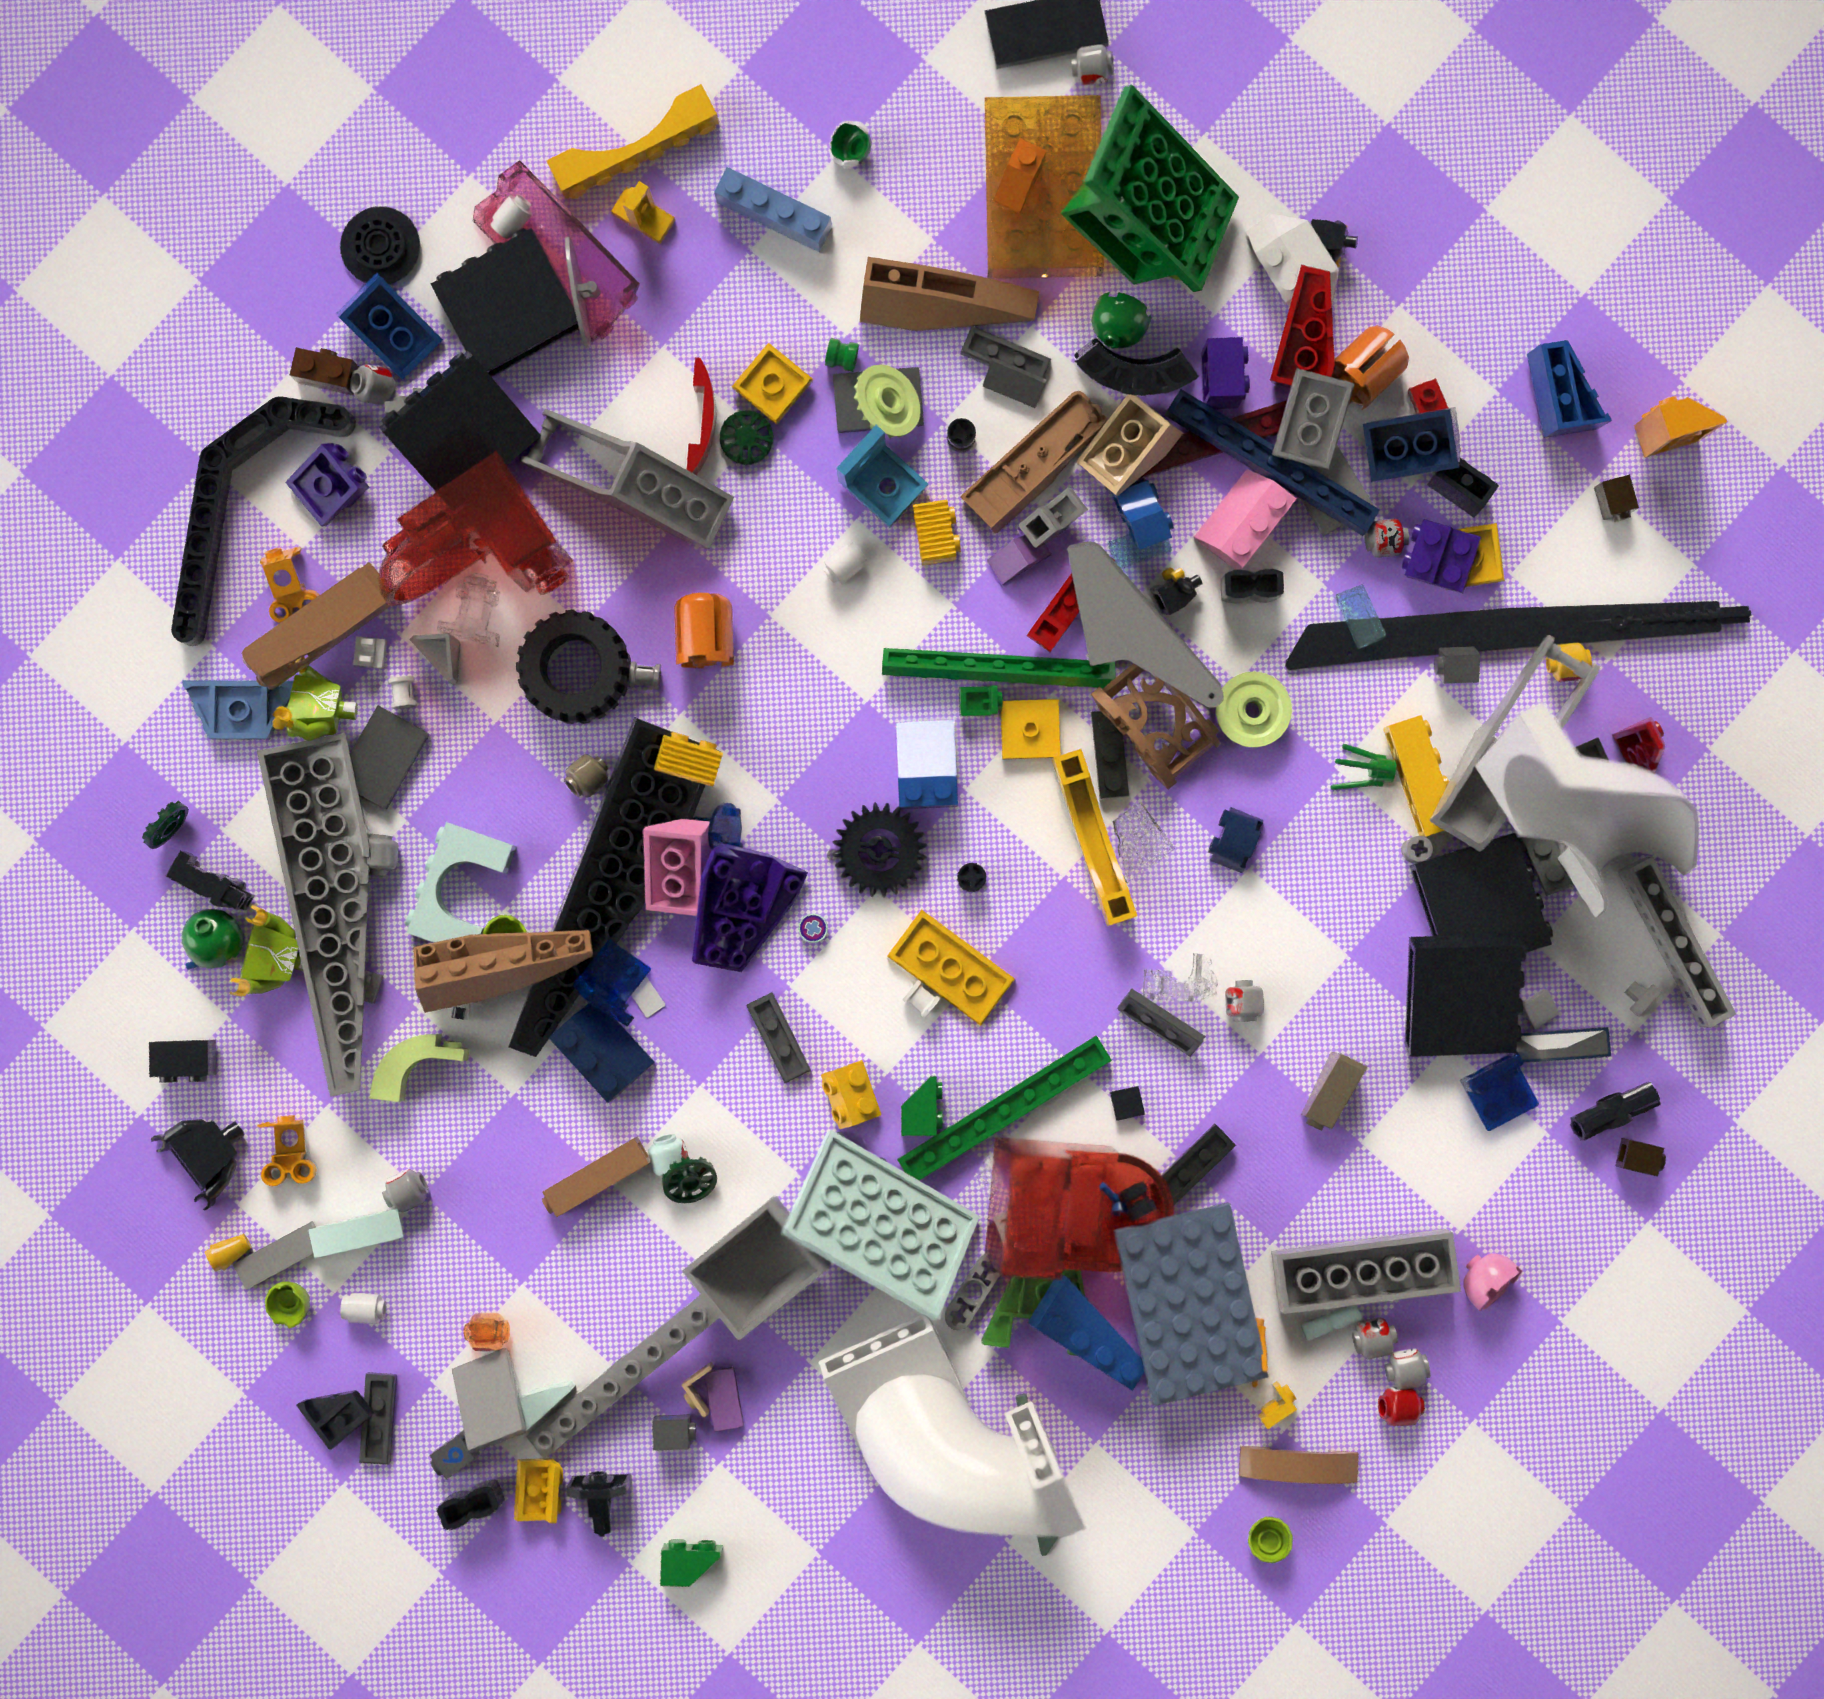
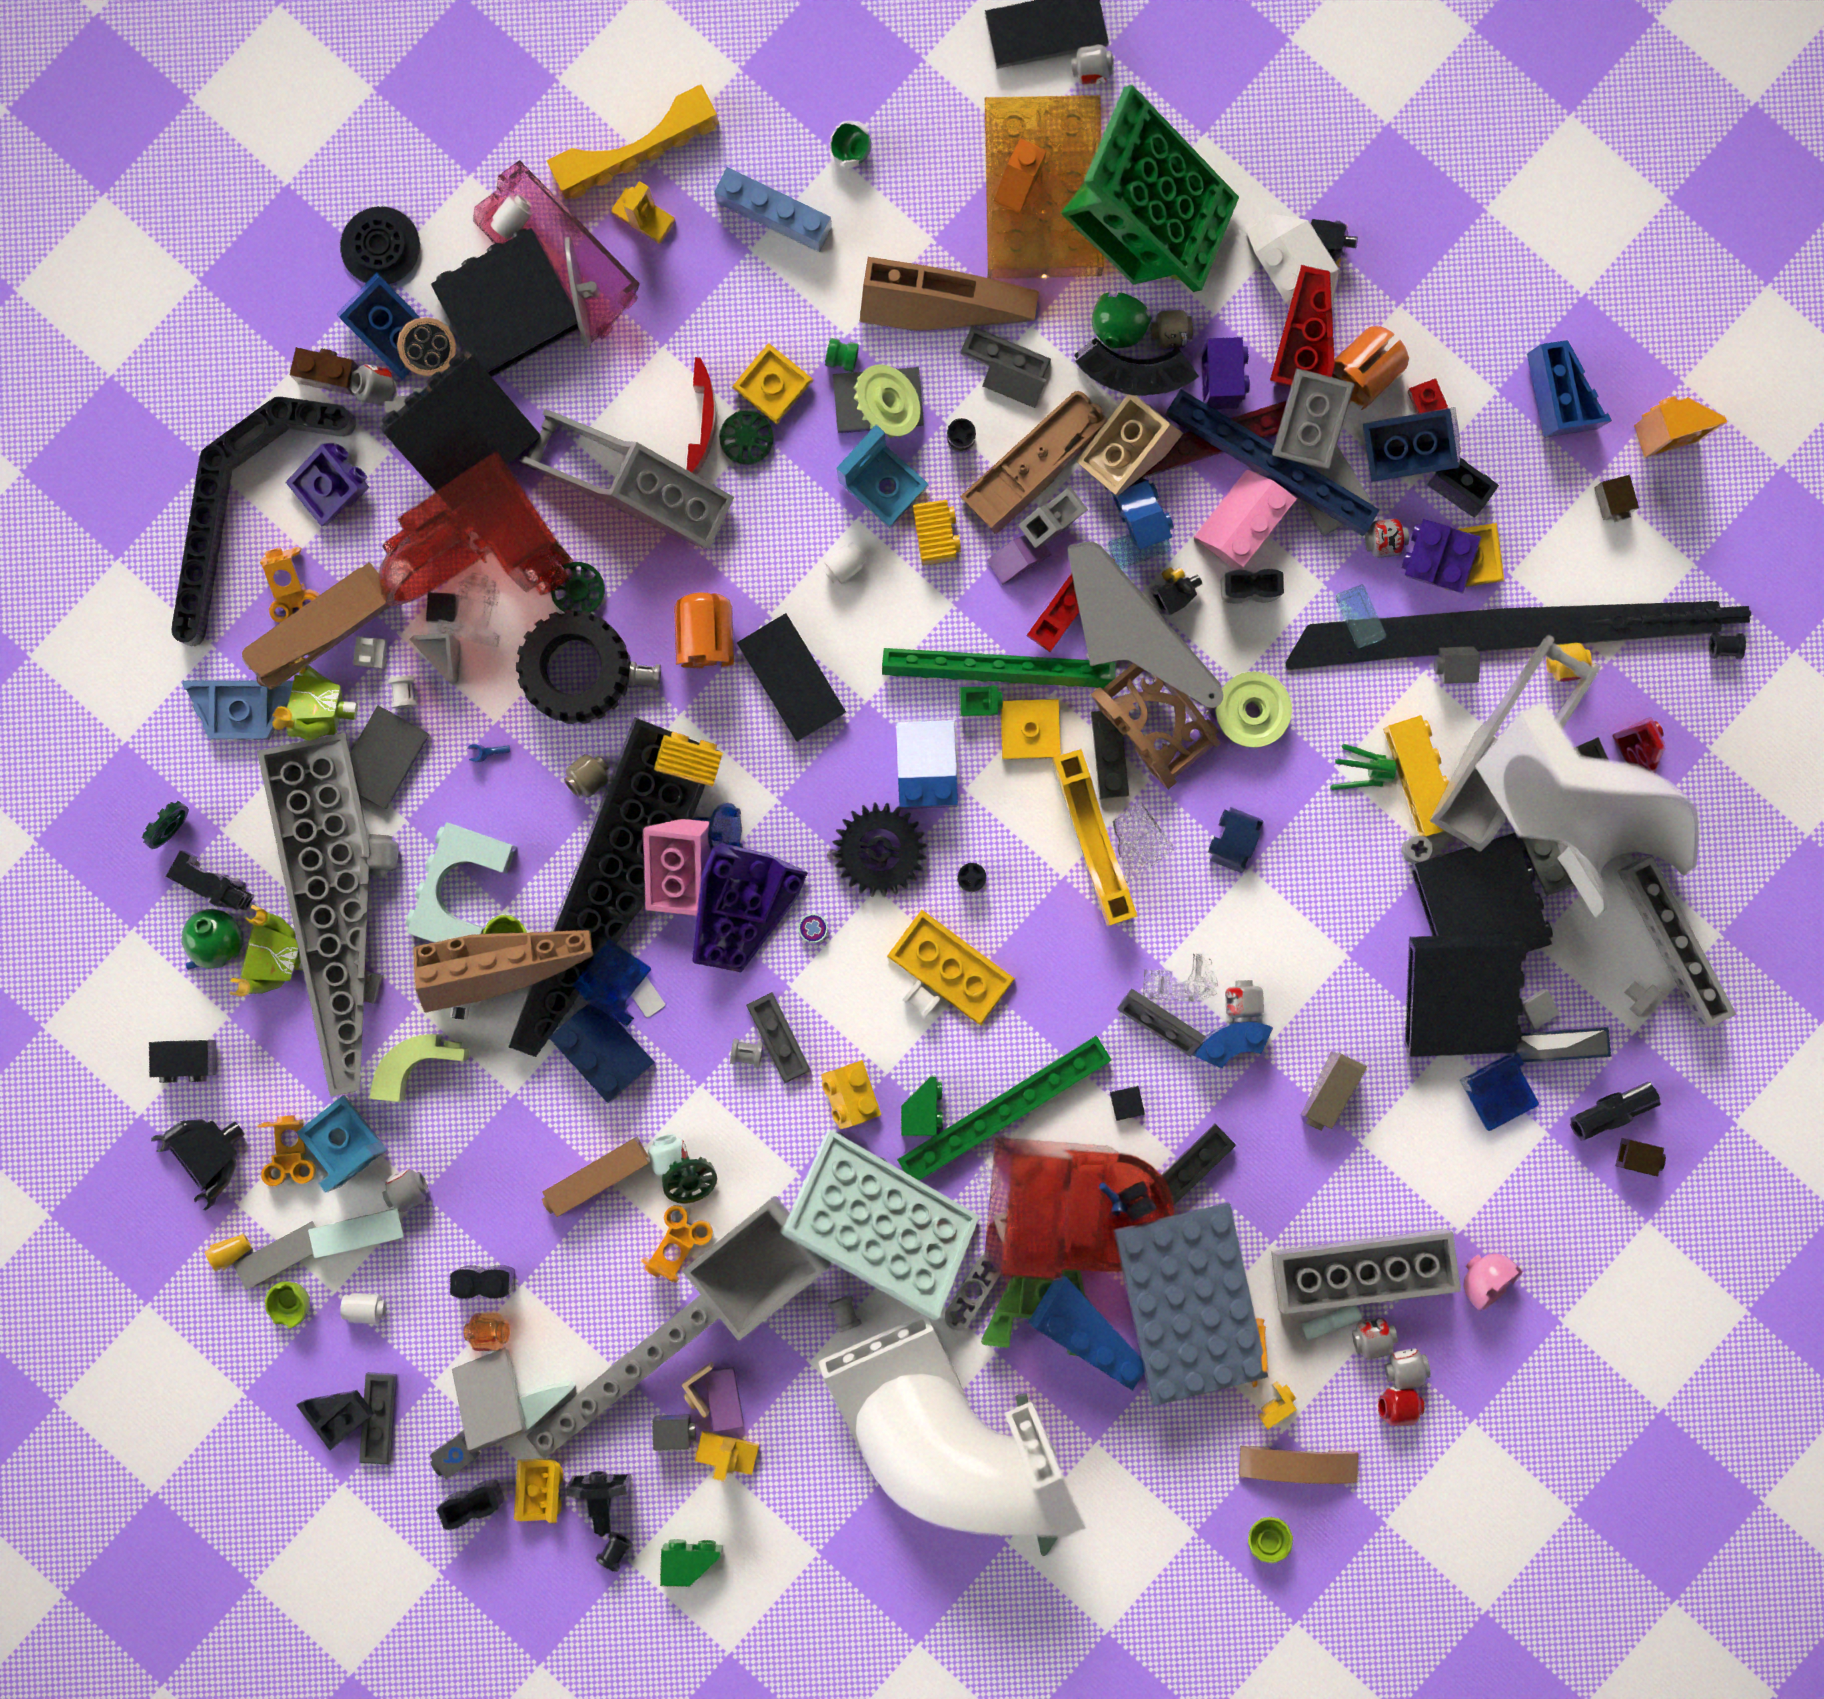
(353, 1155): none -> dark azure bracket
(426, 346): none -> tile
(441, 607): none -> black tile
(475, 1280): none -> black brick
(484, 752): none -> blue hand
(578, 588): none -> dark green wheel
(614, 1551): none -> black bush
(683, 1236): none -> light orange piece
(726, 1454): none -> yellow bracket
(746, 1053): none -> light grey bush
(791, 677): none -> black tile
(844, 1313): none -> light grey bush
(1172, 329): none -> dark tan head
(1231, 1040): none -> blue brick
(1727, 645): none -> black bush

